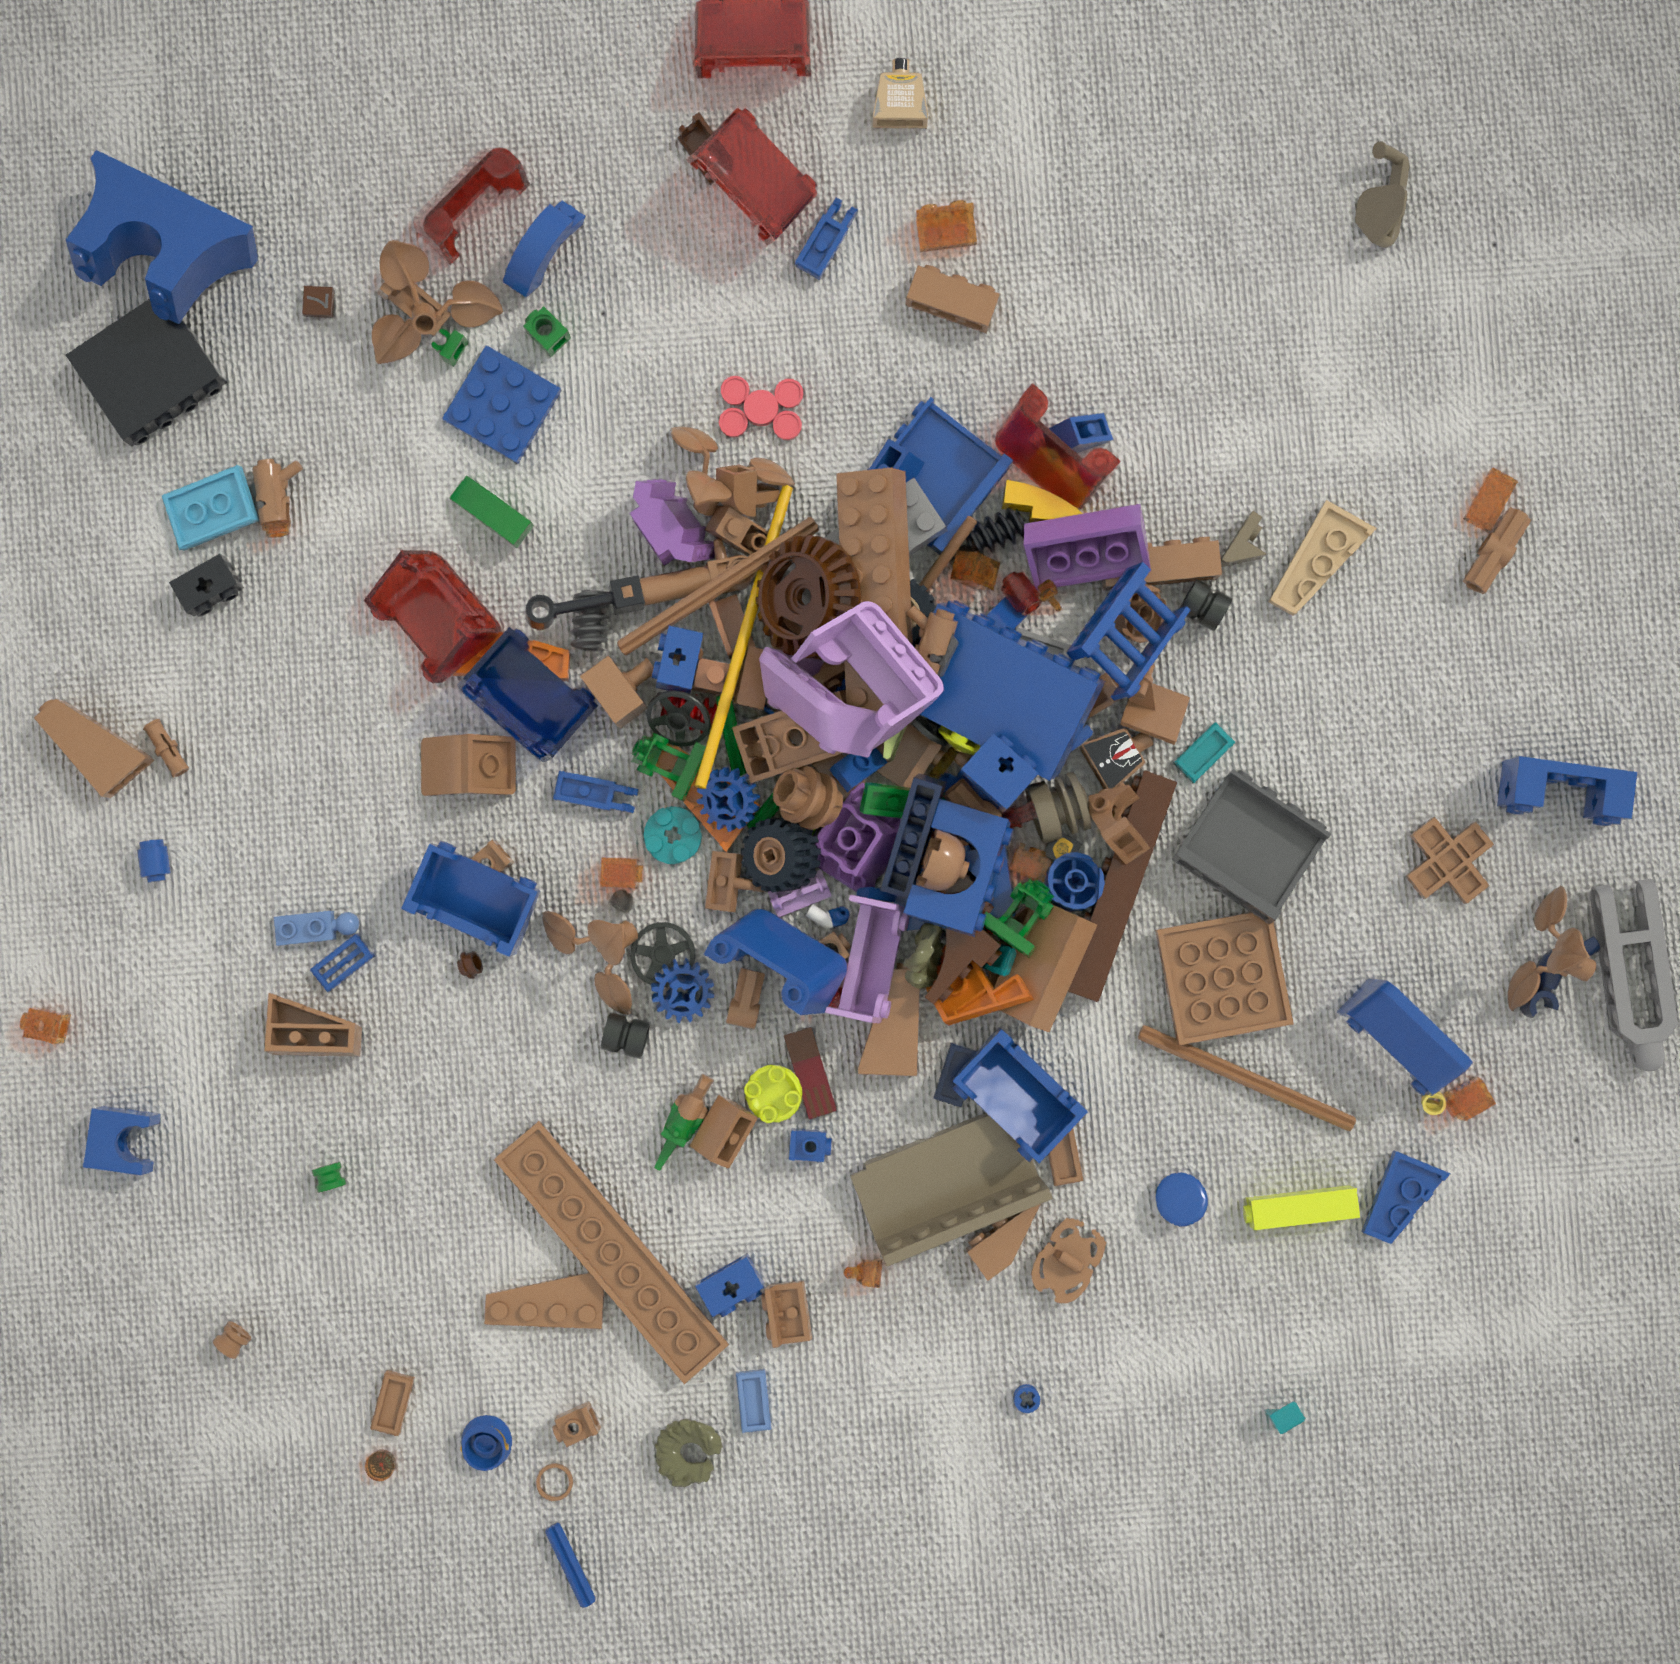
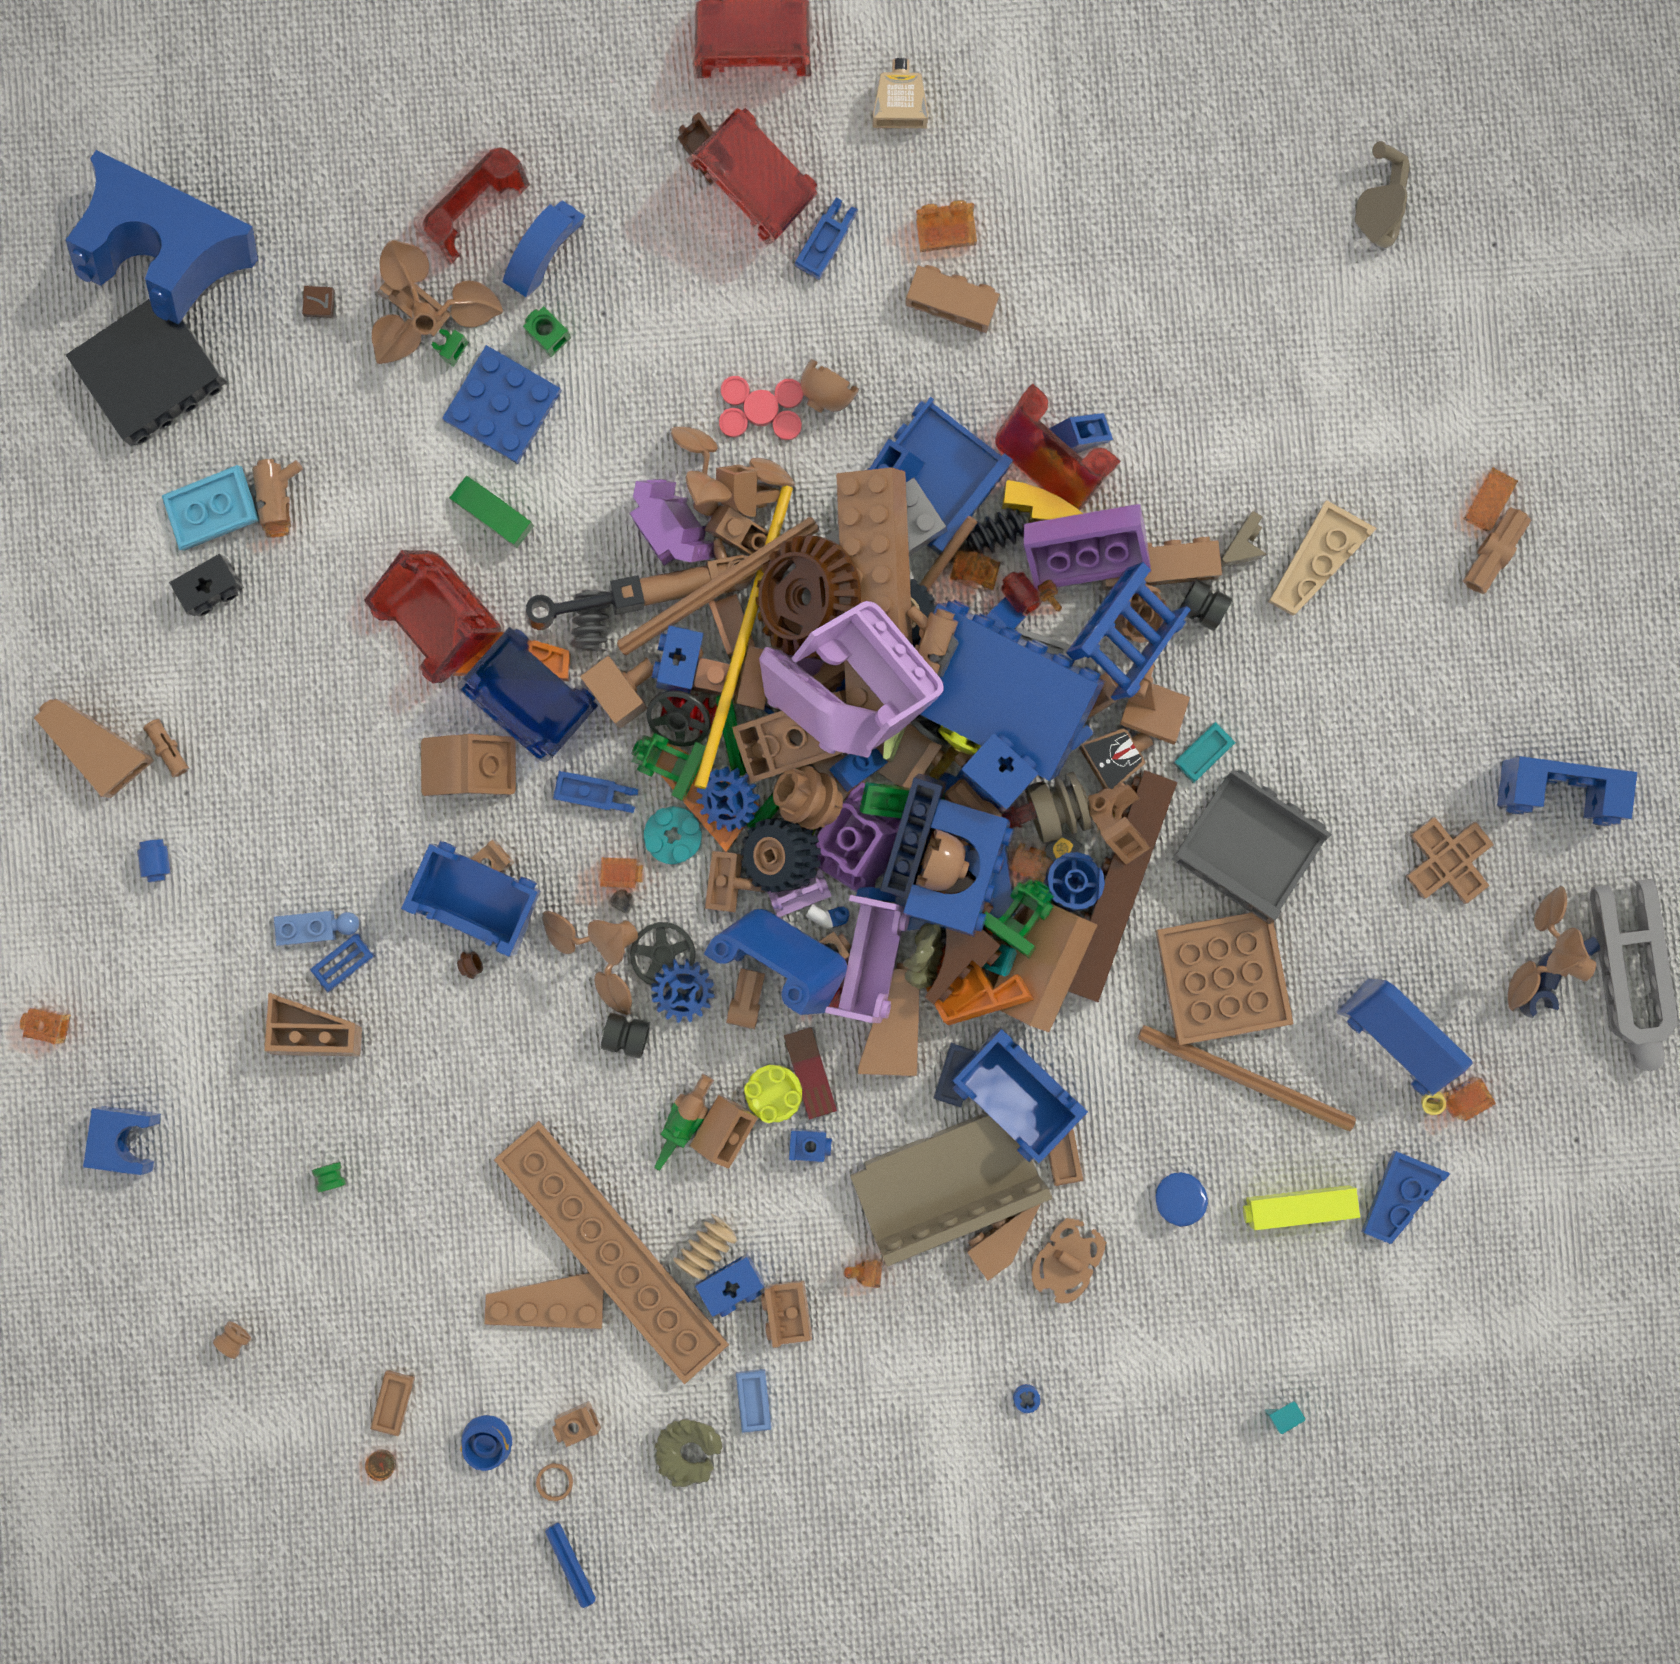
(706, 1249): none -> tan piece
(826, 388): none -> medium nougat cylinder

